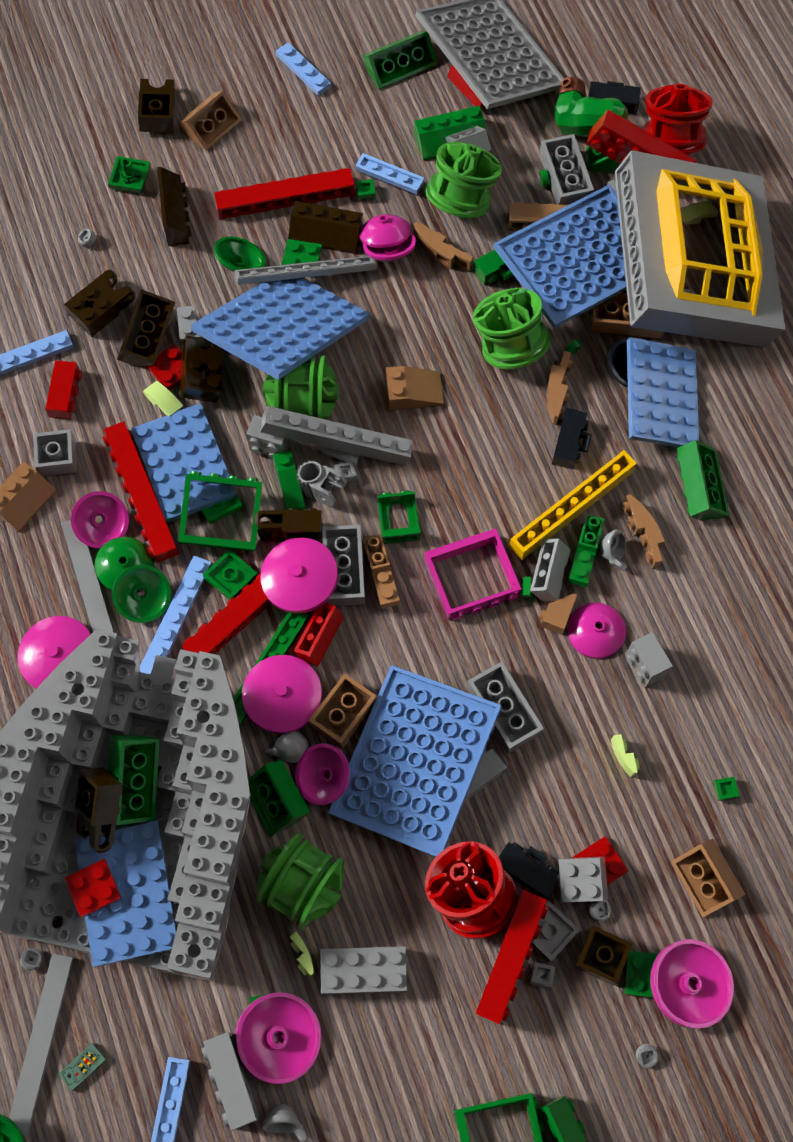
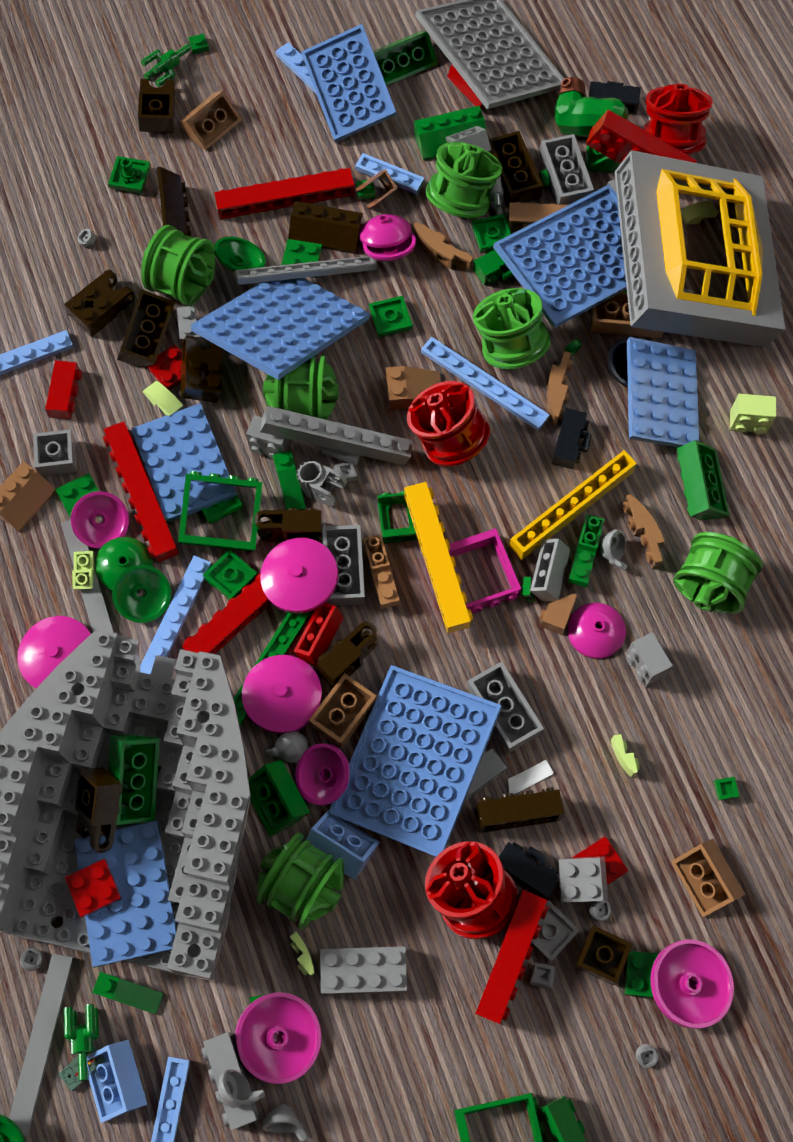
(74, 490): none -> green plate
(81, 1035): none -> green plant
(83, 570): none -> yellowish green slope
(116, 1081): none -> light blue slope
(127, 993): none -> green slope
(164, 63): none -> green plant
(178, 265): none -> bright green wheel
(198, 43): none -> green plate
(235, 1090): none -> light grey hat
(344, 841): none -> light blue slope
(347, 654): none -> dark brown brick
(348, 83): none -> medium blue plate
(389, 187): none -> nougat piece
(390, 316): none -> green plate
(437, 557): none -> yellow brick
(448, 423): none -> red wheel
(485, 383): none -> light blue plate
(489, 231): none -> green plate
(496, 196): none -> light grey piece
(518, 172): none -> dark brown brick
(519, 810): none -> dark brown brick
(529, 777): none -> white sticker
(718, 573): none -> bright green wheel
(752, 413): none -> yellowish green brick

